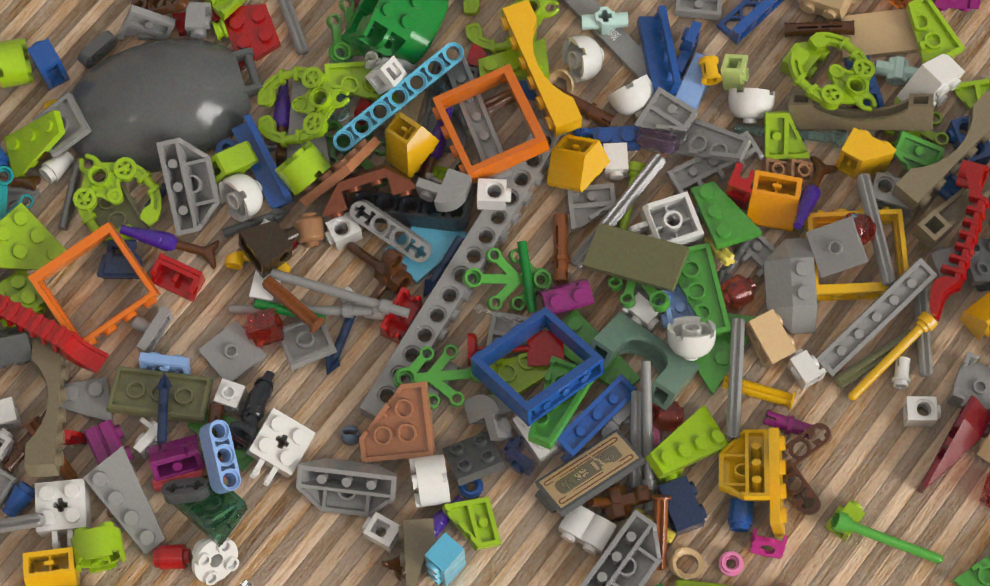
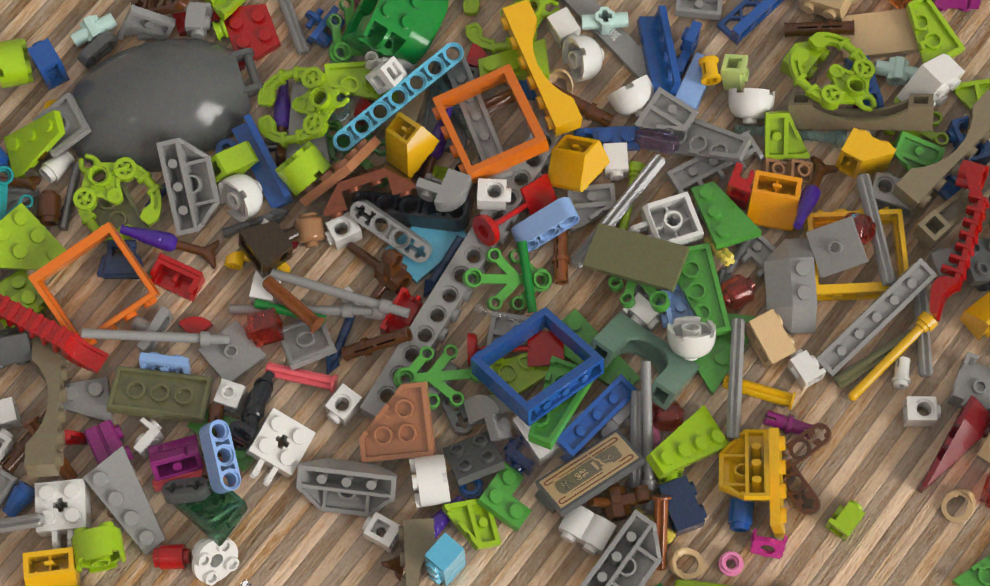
(49, 208): none -> reddish brown brick
(92, 27): none -> light aqua axle
(163, 387): dark blue piece -> none
(195, 324): none -> red tile
(203, 337): none -> light grey bar
(303, 376): none -> coral axle
(320, 36): none -> blue hips
(345, 395): none -> white brick
(350, 439): sand blue hinge -> none
(368, 346): none -> reddish brown pin
(453, 419): none -> dark grey beam
(499, 500): none -> bright green plate
(536, 196): none -> red piece
(546, 223): none -> light blue beam
(562, 25): none -> white brick
(567, 296): magenta brick -> none
(843, 523): bright green piece -> none
(971, 506): none -> tan piece

